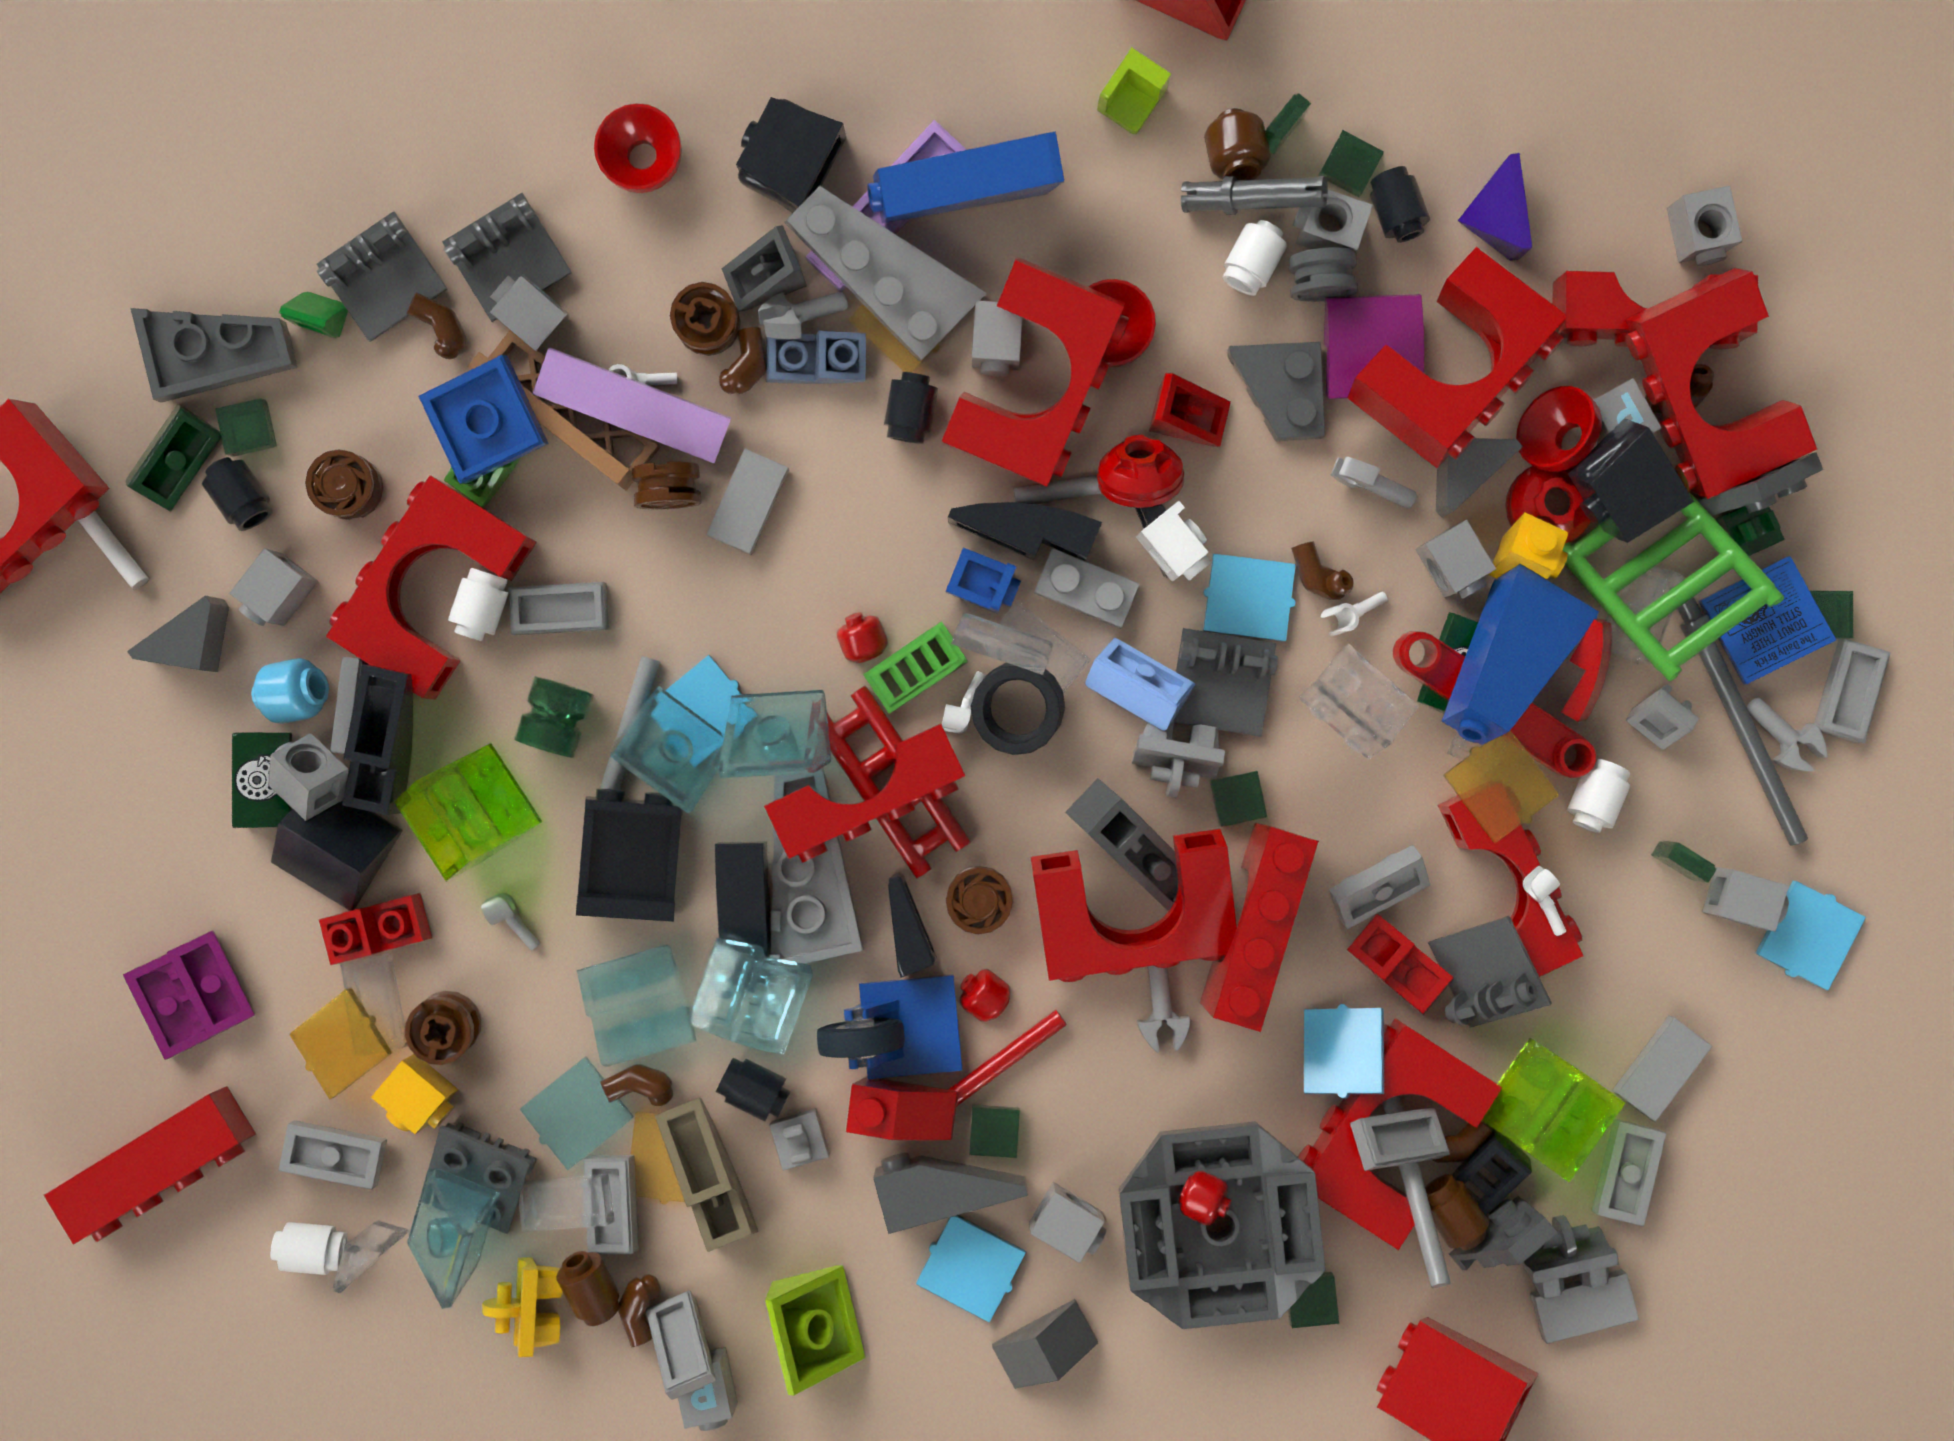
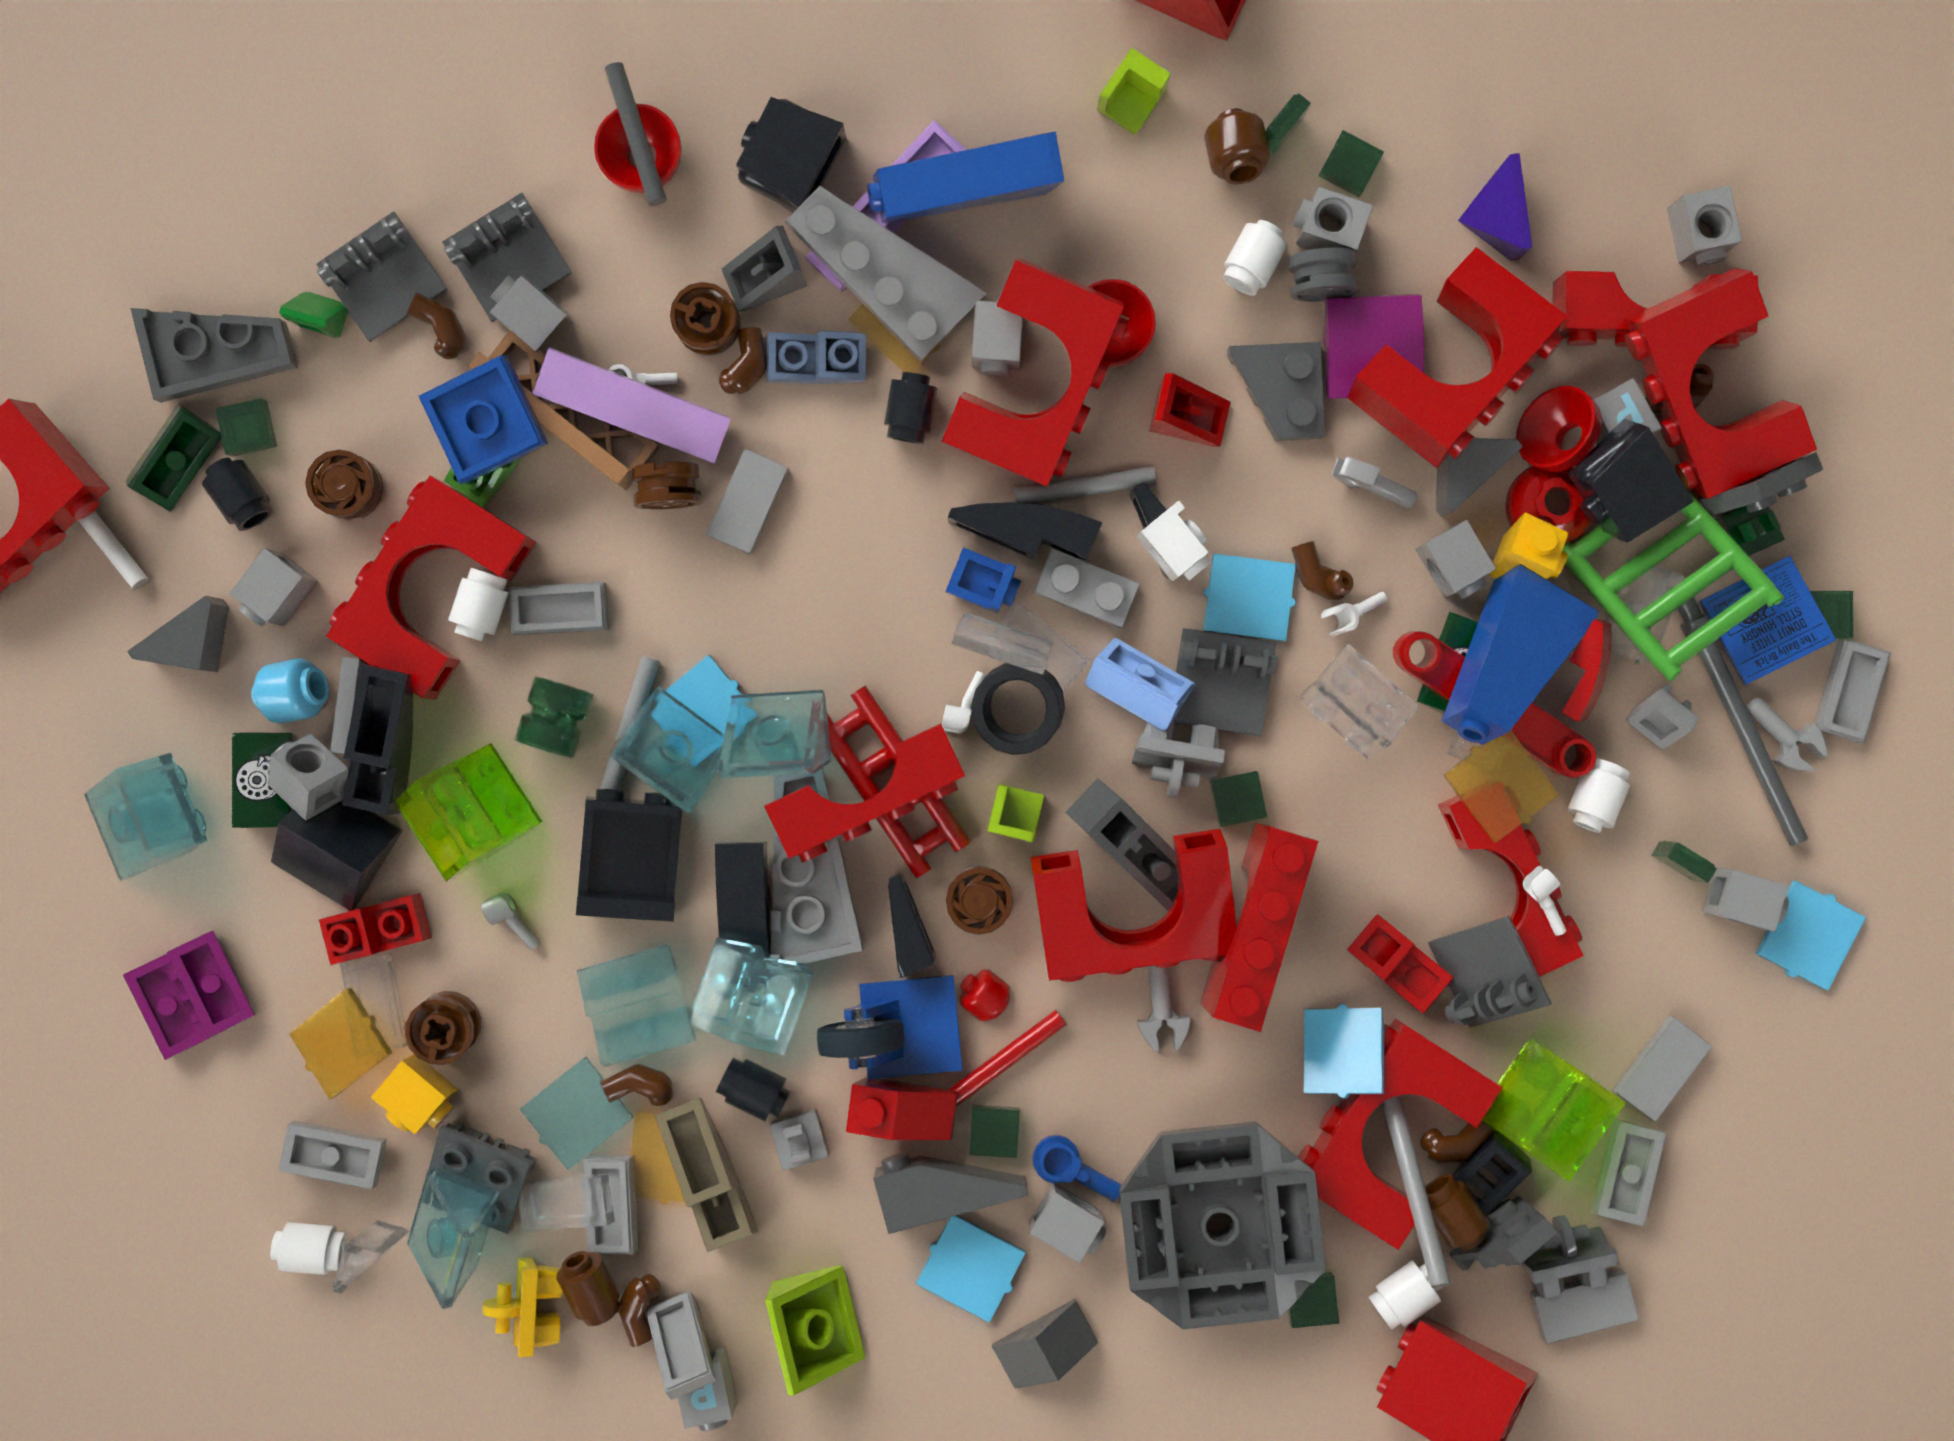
(146, 815): none -> clear light blue slope
(149, 1165): red brick -> none
(635, 133): none -> dark grey bar
(784, 319): light grey bar -> none
(862, 638): red piece -> none
(921, 643): bright green slope -> none
(1015, 813): none -> lime panel
(1059, 1161): none -> blue plate
(1143, 480): red piece -> none
(1204, 1198): red piece -> none
(1237, 194): dark grey pin -> none
(1379, 886): light grey plate -> none
(1399, 204): black brick -> none
(1399, 1138): light grey tile -> none
(1405, 1295): none -> white brick

